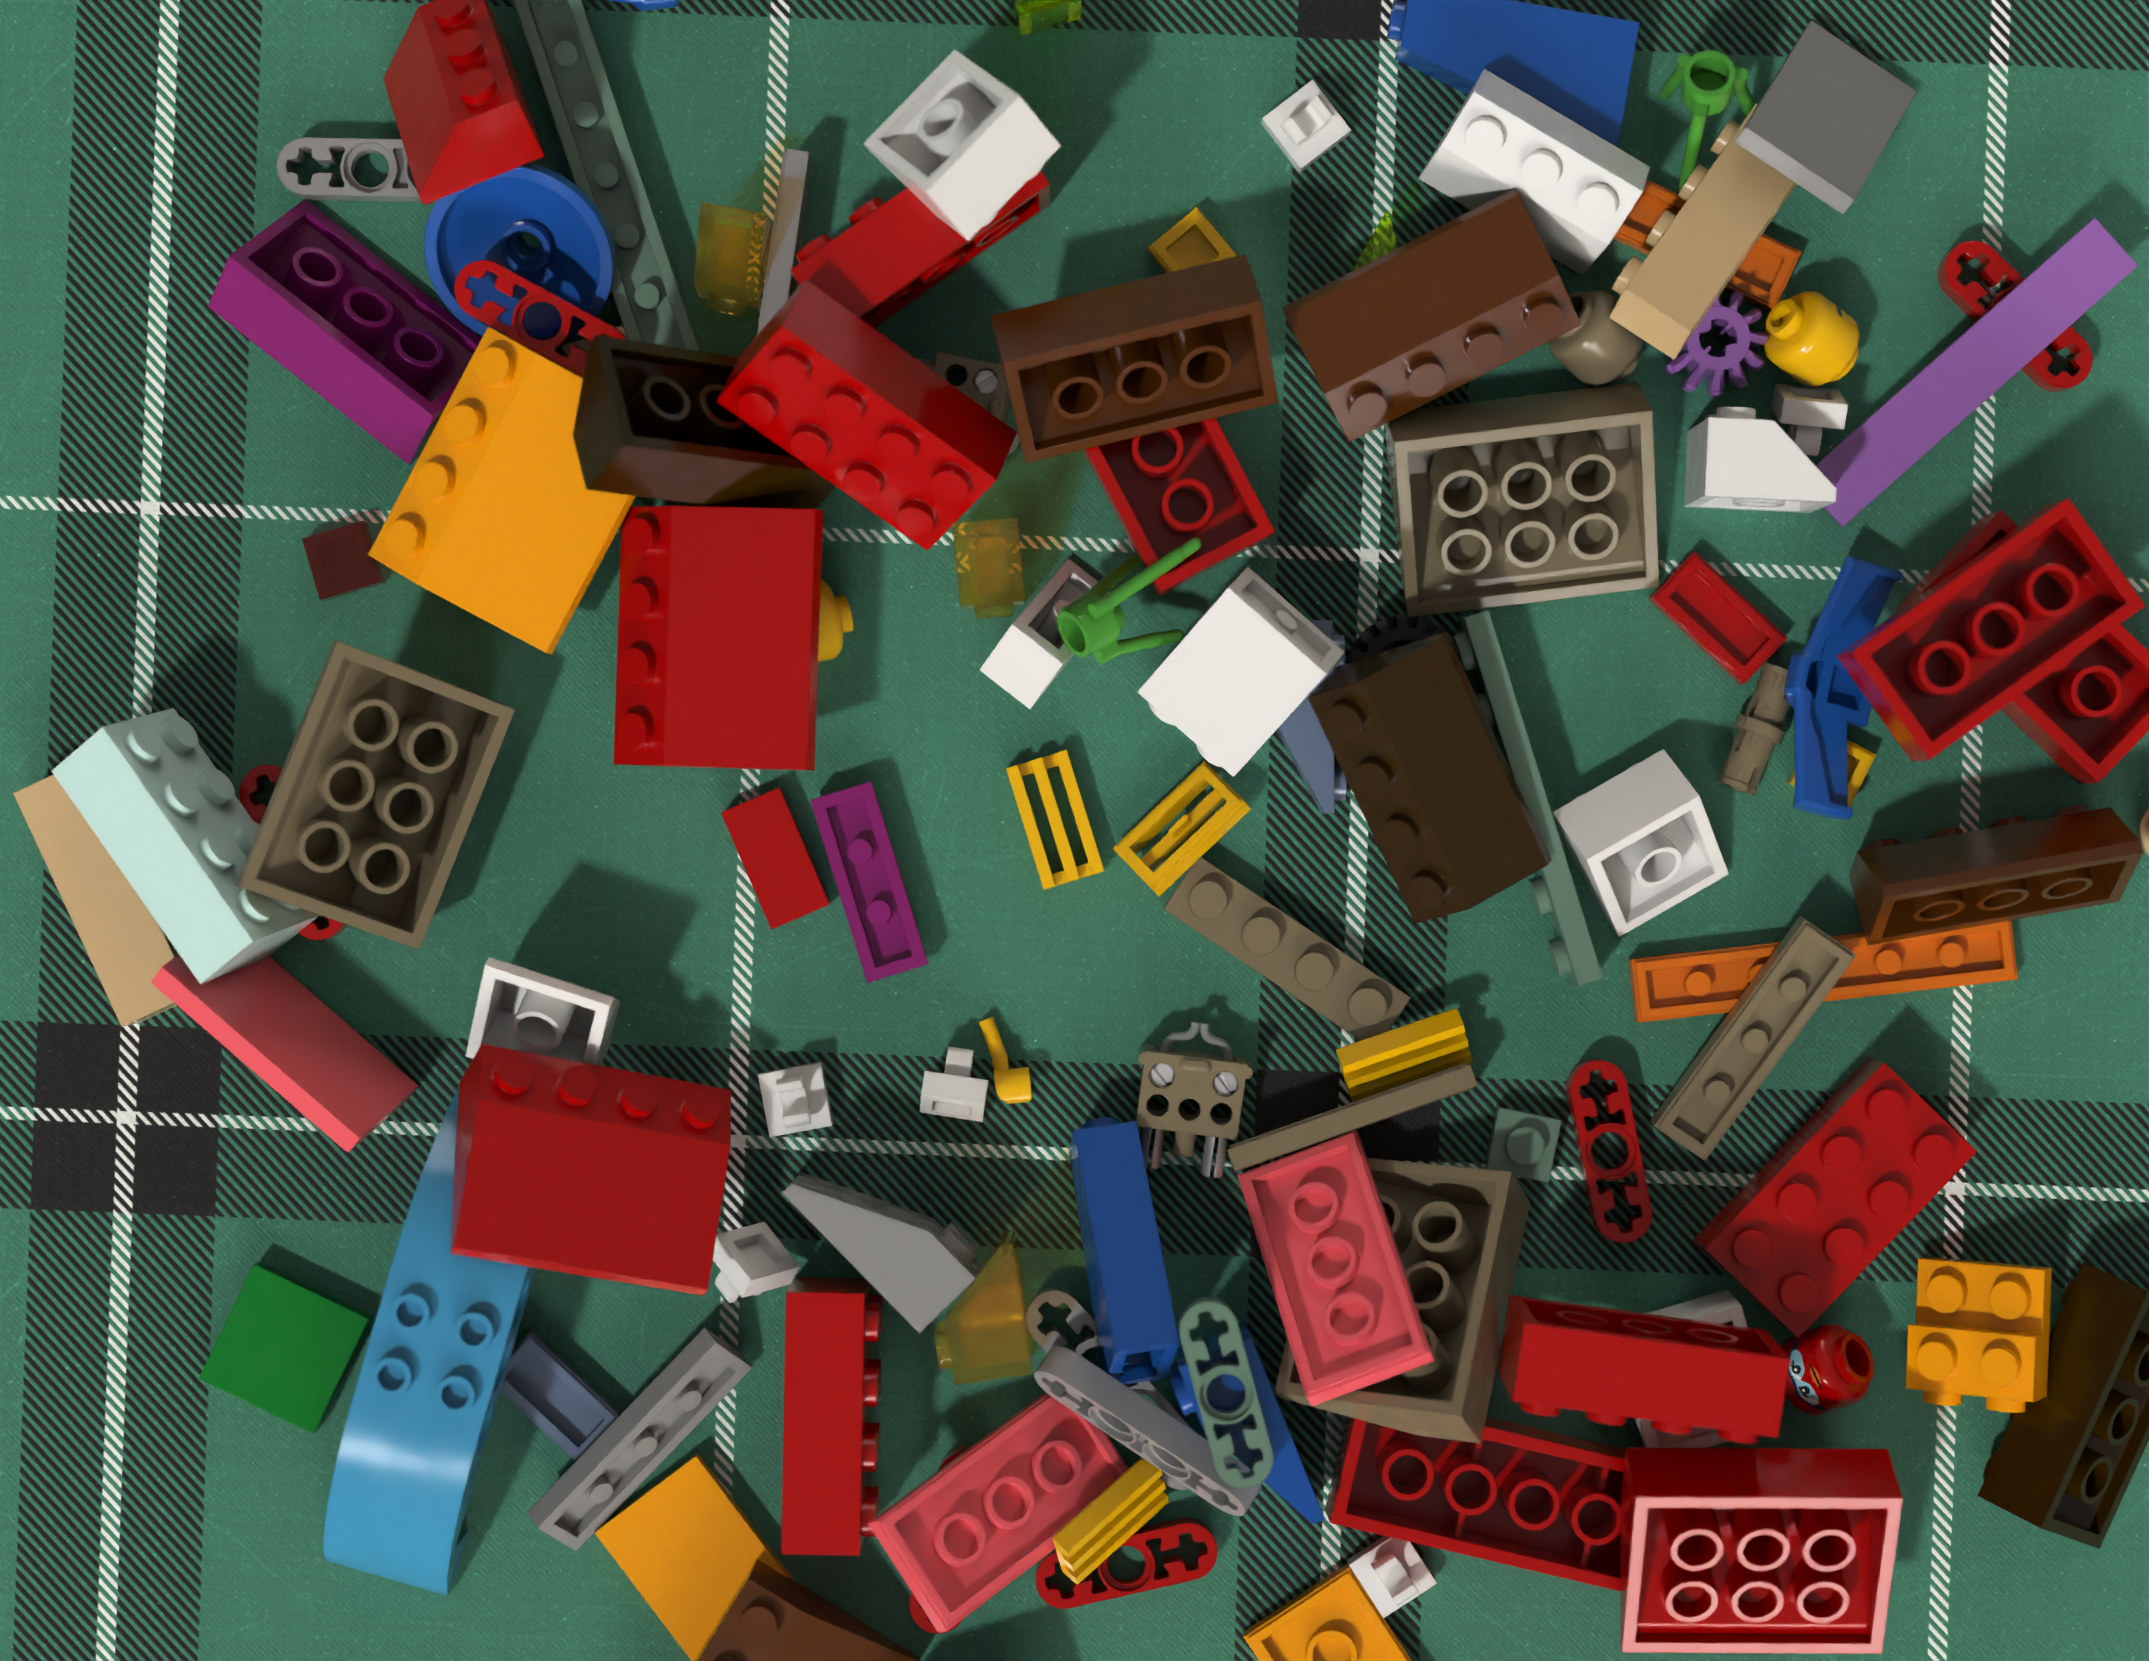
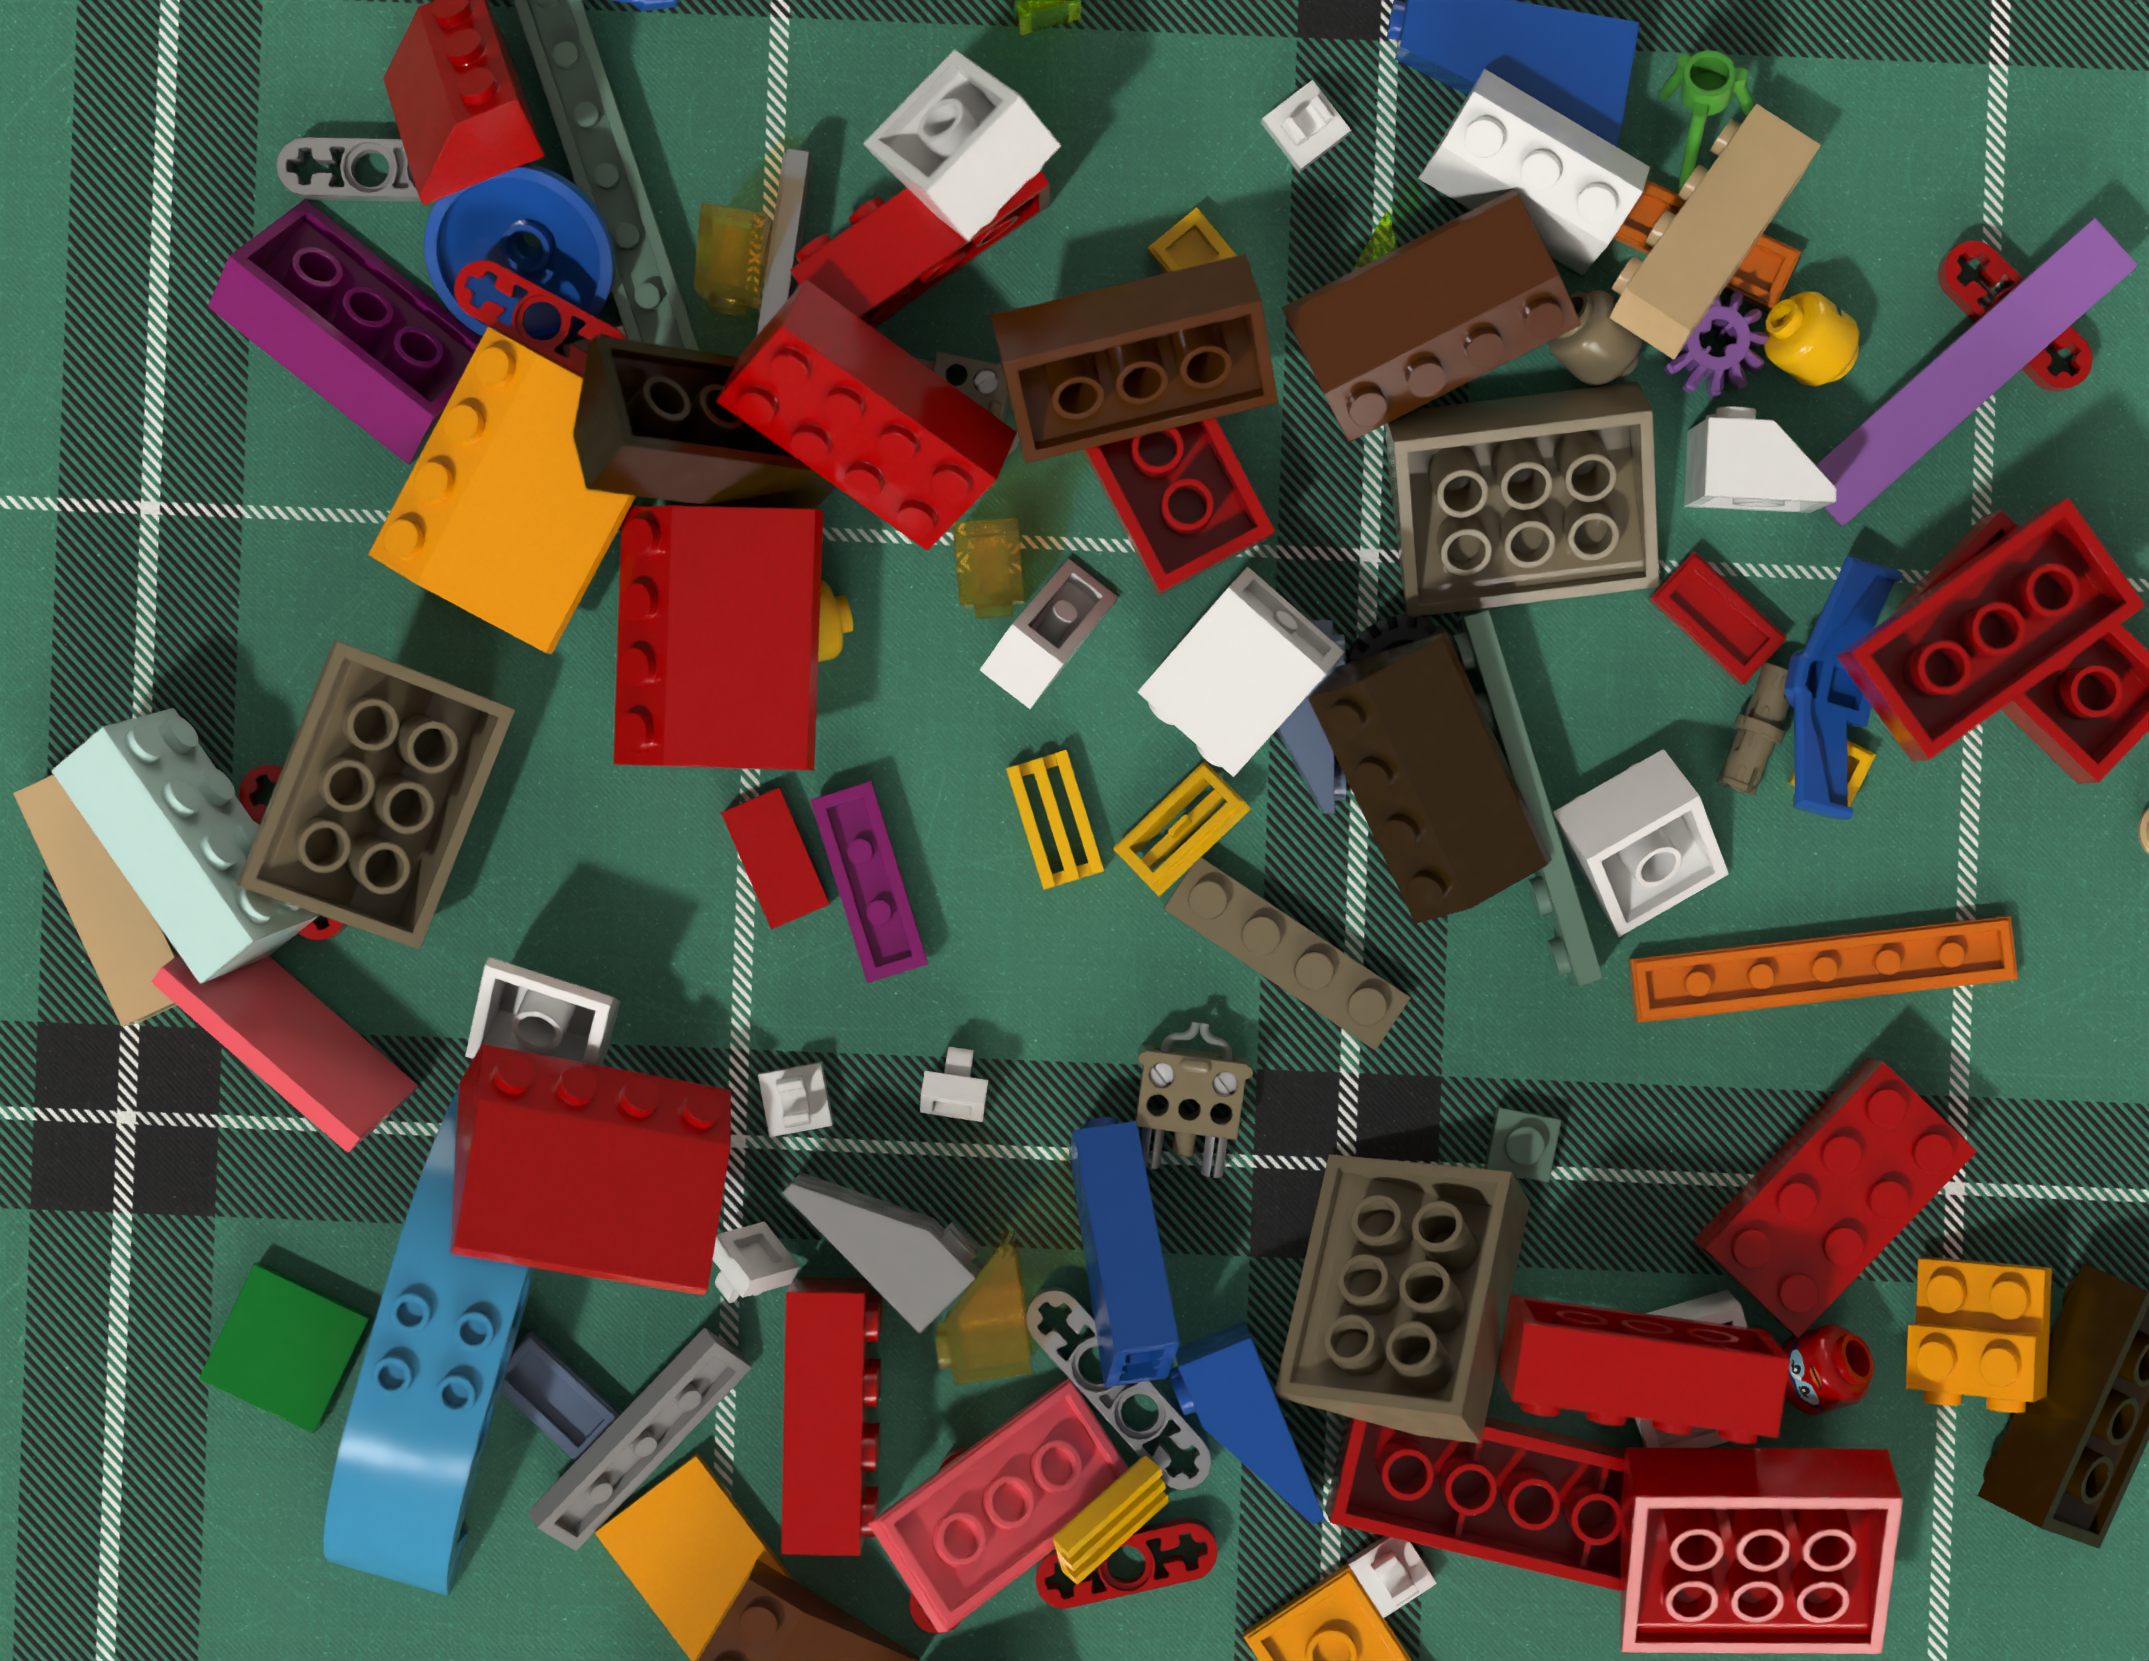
(342, 561): clear red tile -> none
(1011, 1084): yellow hand -> none
(1096, 619): bright green plant -> none
(1141, 1427): light grey beam -> none
(1221, 1444): sand green beam -> none
(1335, 1268): coral tile -> none
(1351, 1117): dark tan tile -> none
(1404, 1054): yellow tile -> none
(1603, 1199): red beam -> none
(1753, 1038): dark tan tile -> none
(1808, 411): white tile -> none
(1826, 117): light grey tile -> none
(1992, 873): reddish brown slope -> none

